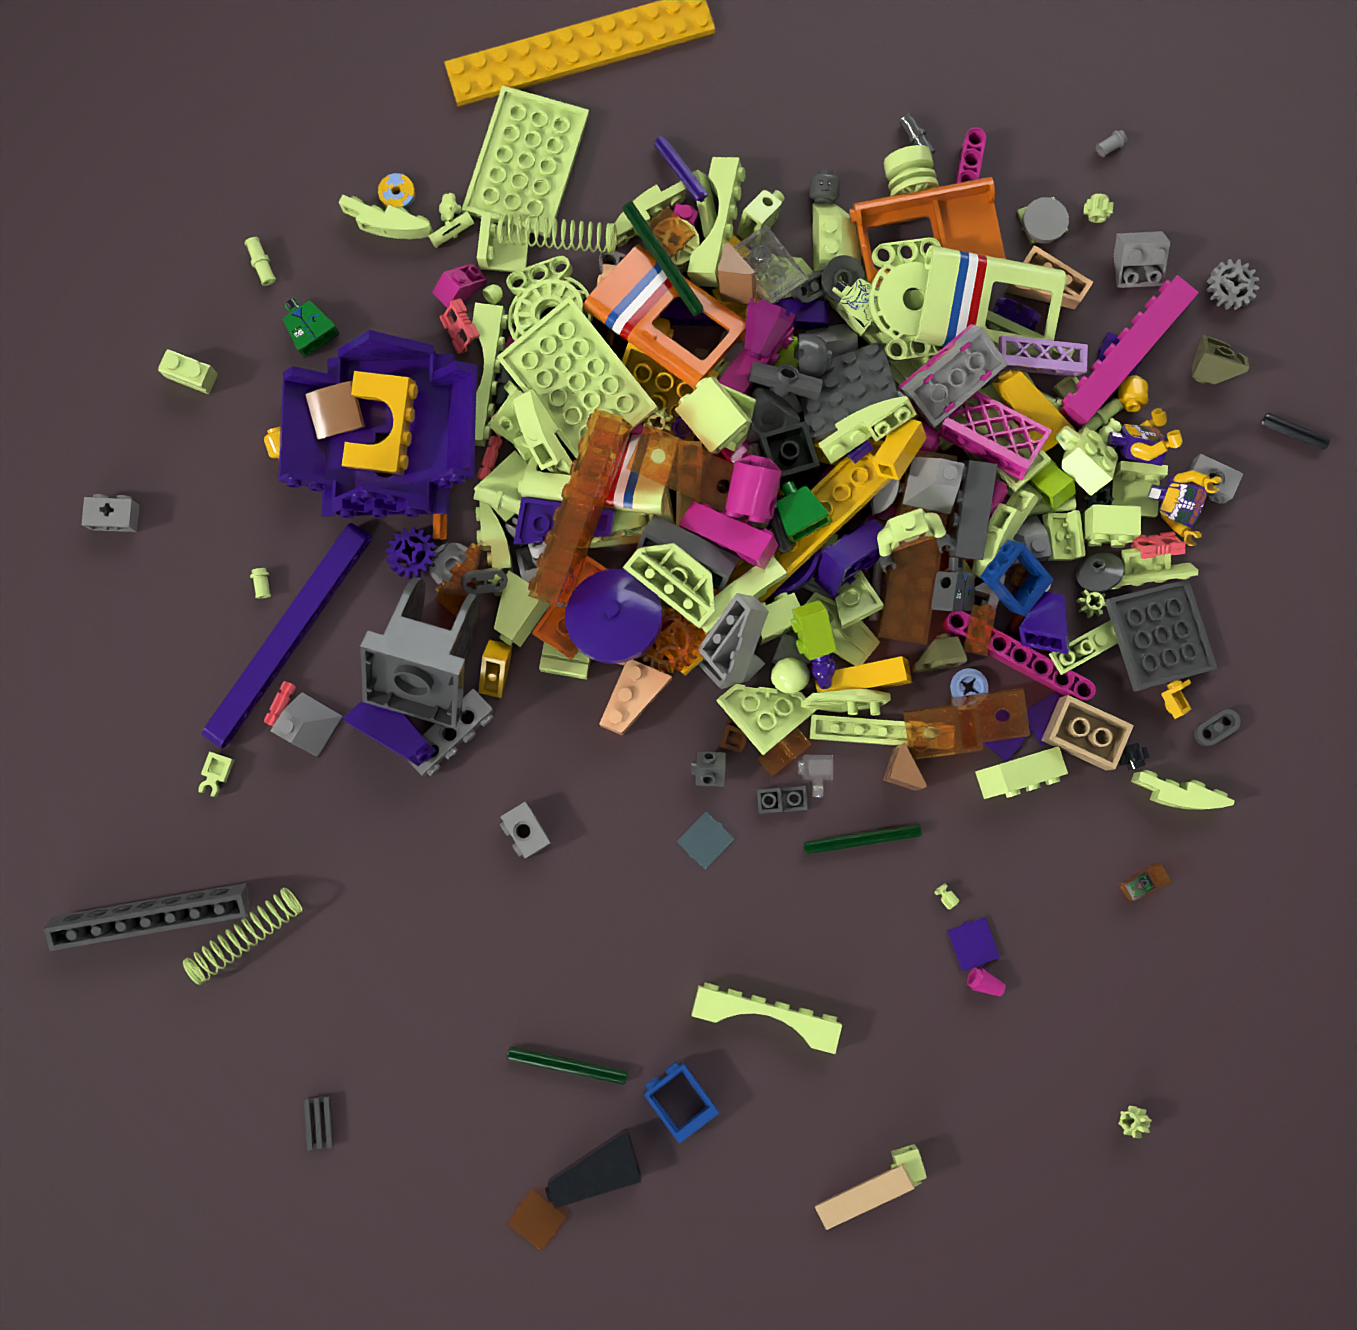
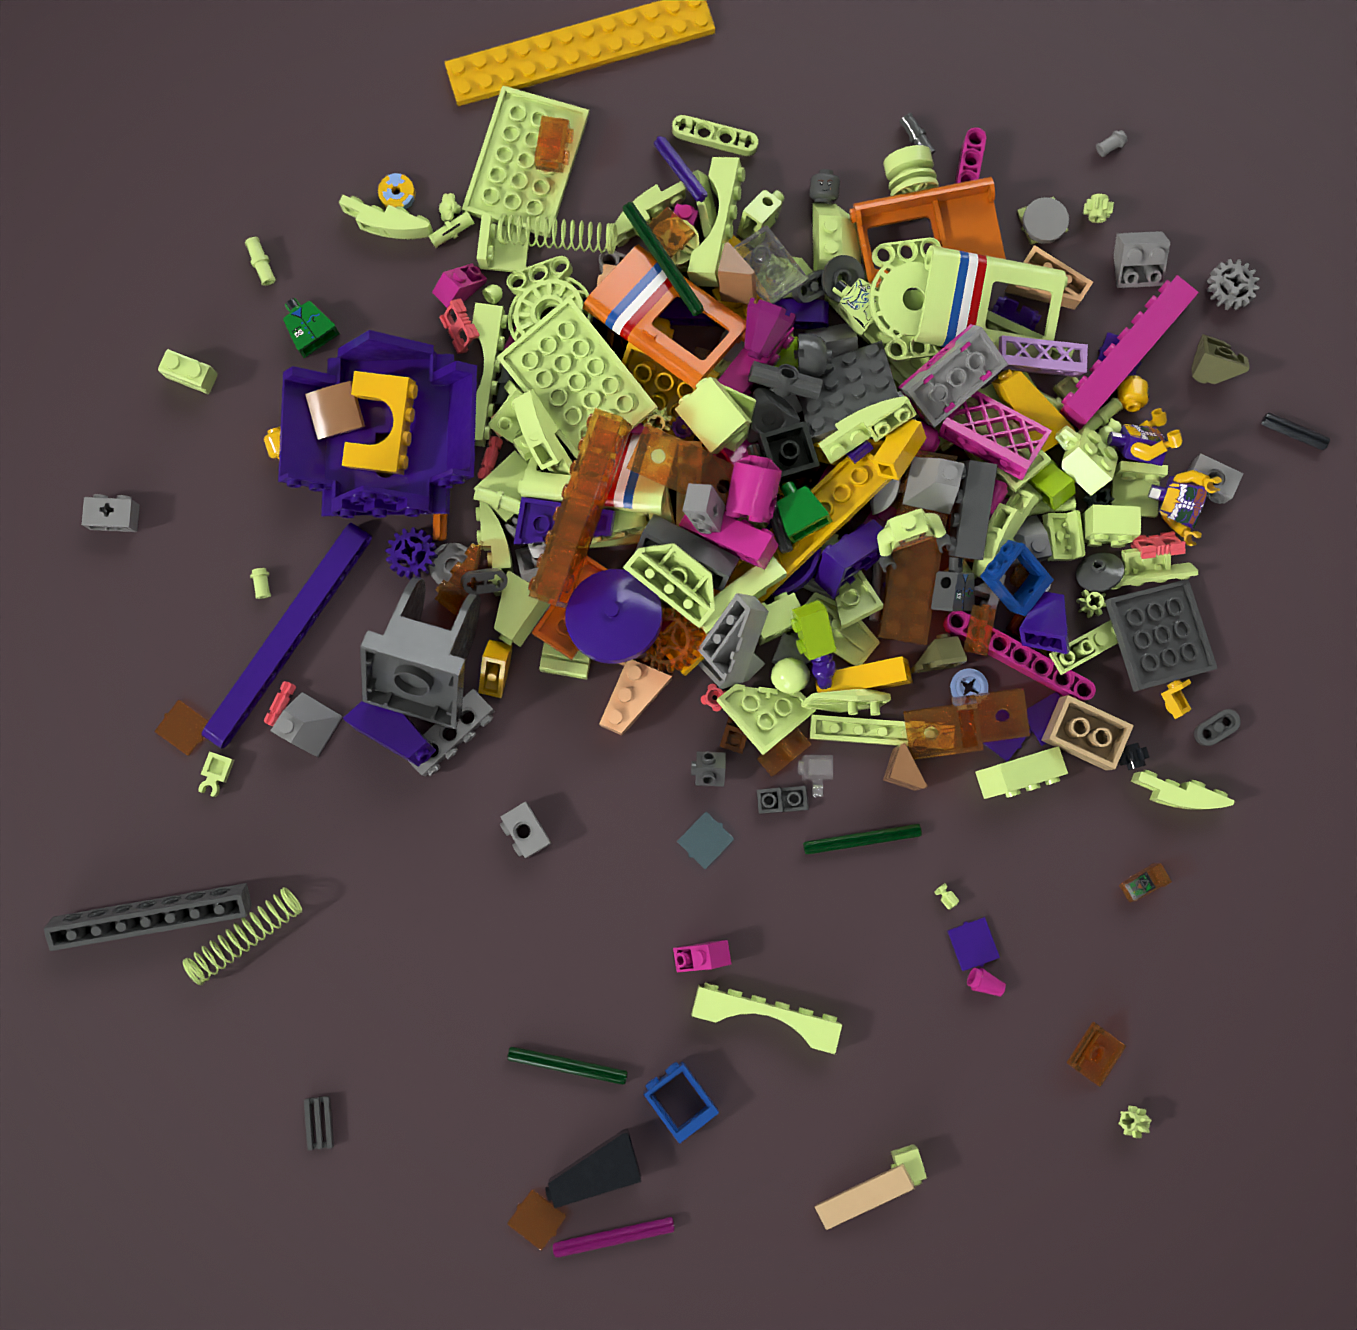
(182, 727): none -> clear orange piece
(552, 144): none -> clear orange brick
(613, 1237): none -> magenta axle
(702, 956): none -> dark pink slope
(704, 508): none -> light grey brick
(707, 698): none -> coral plate
(713, 139): none -> yellowish green beam
(1096, 1054): none -> clear orange slope

